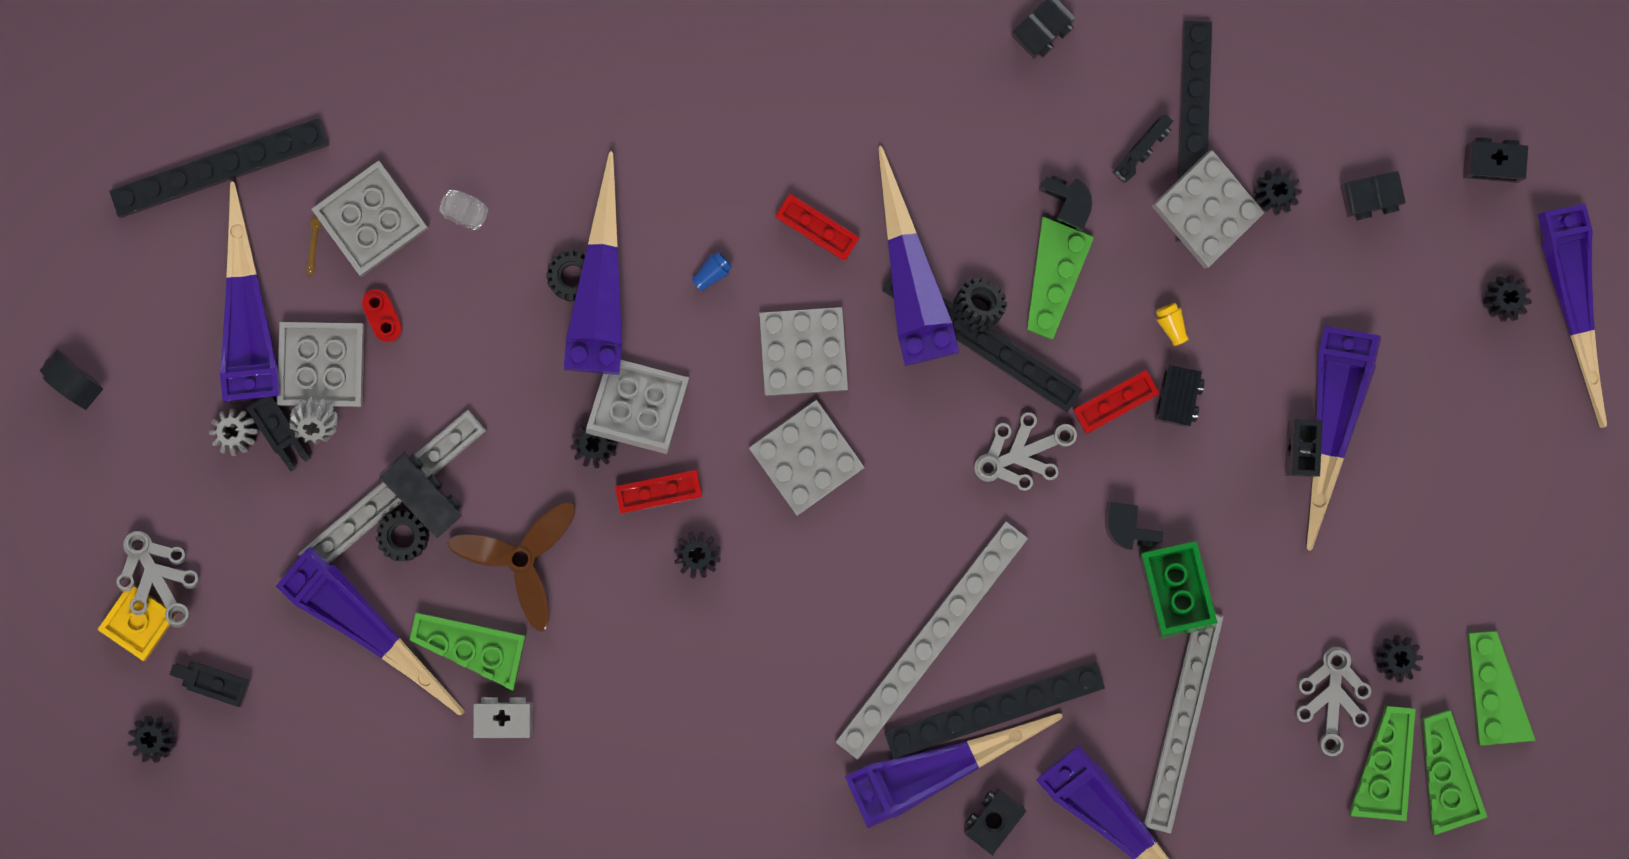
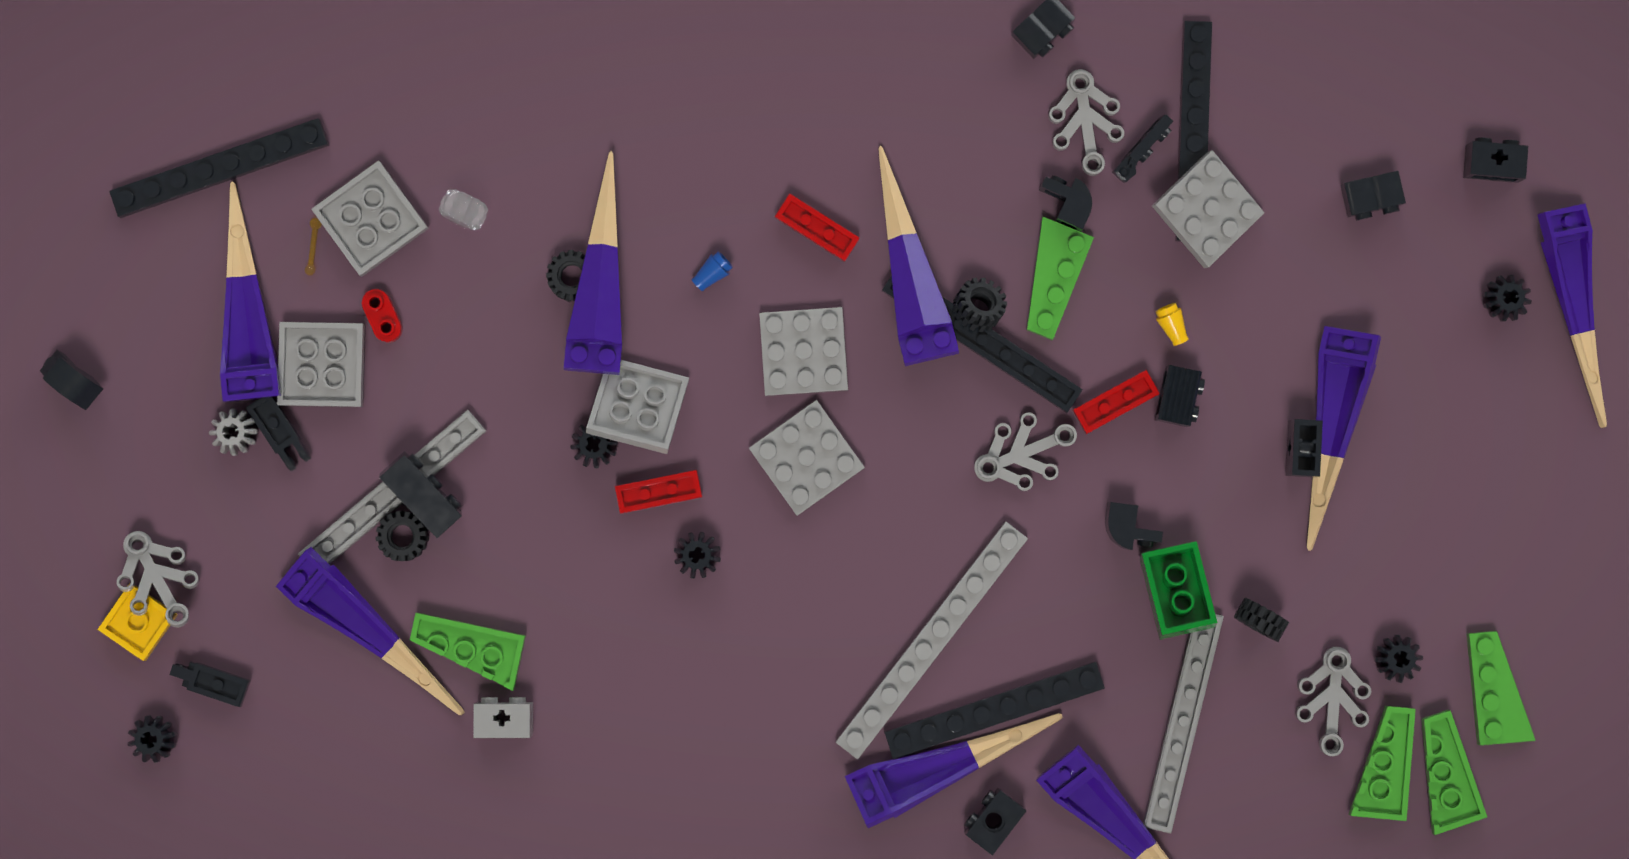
(313, 420): light grey gear -> none
(538, 540): reddish brown piece -> none
(1086, 117): none -> light grey plant
(1261, 619): none -> black tyre
(1282, 201): black gear -> none

